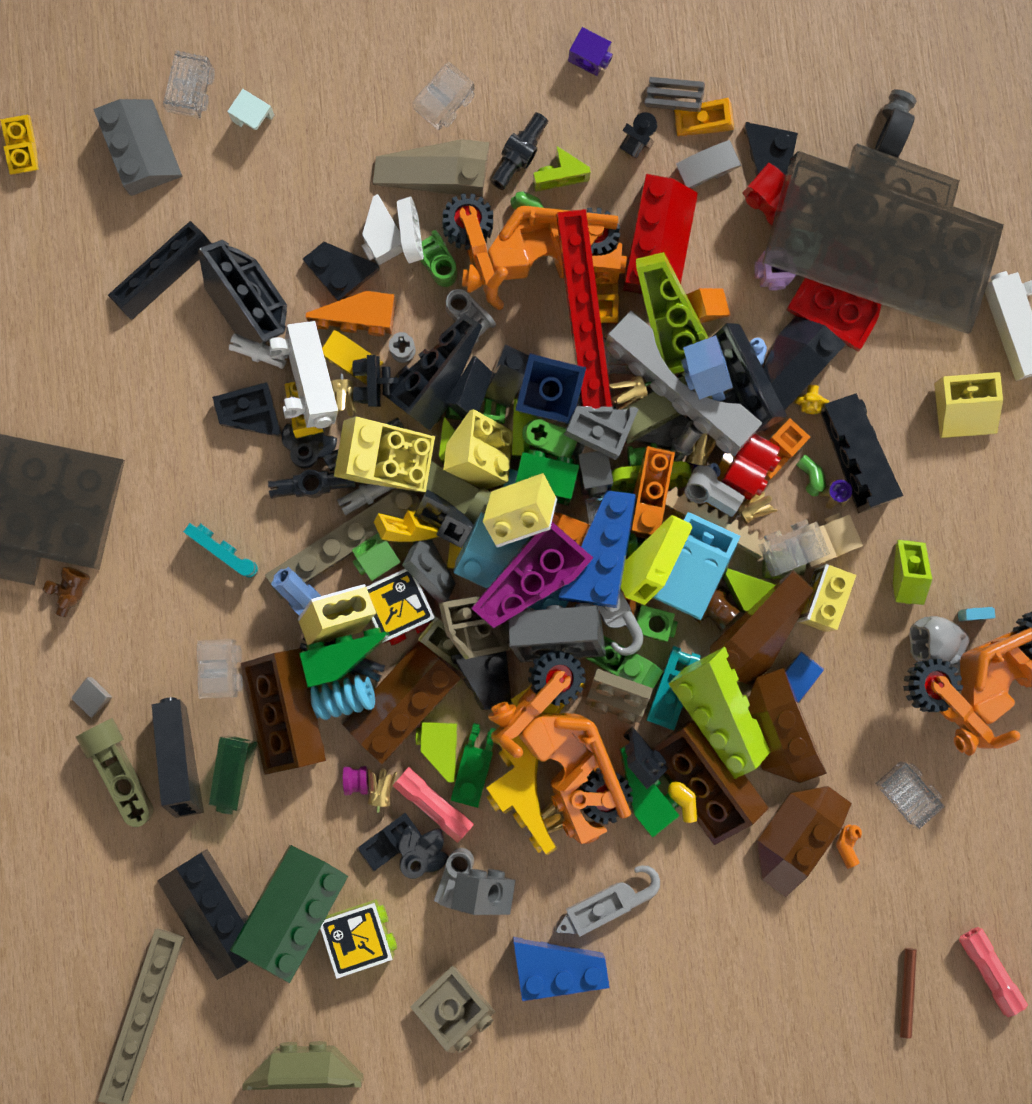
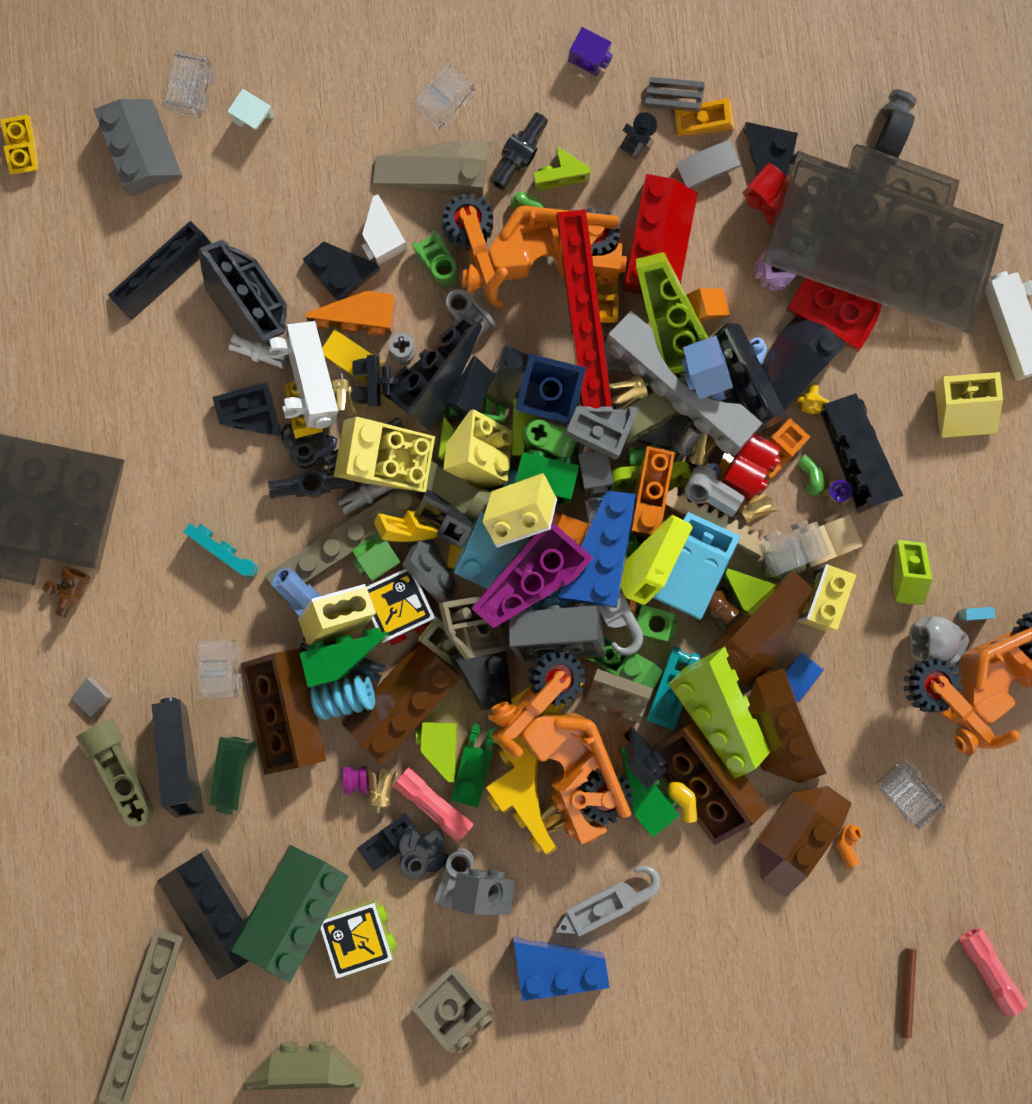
(409, 230): white beam -> none

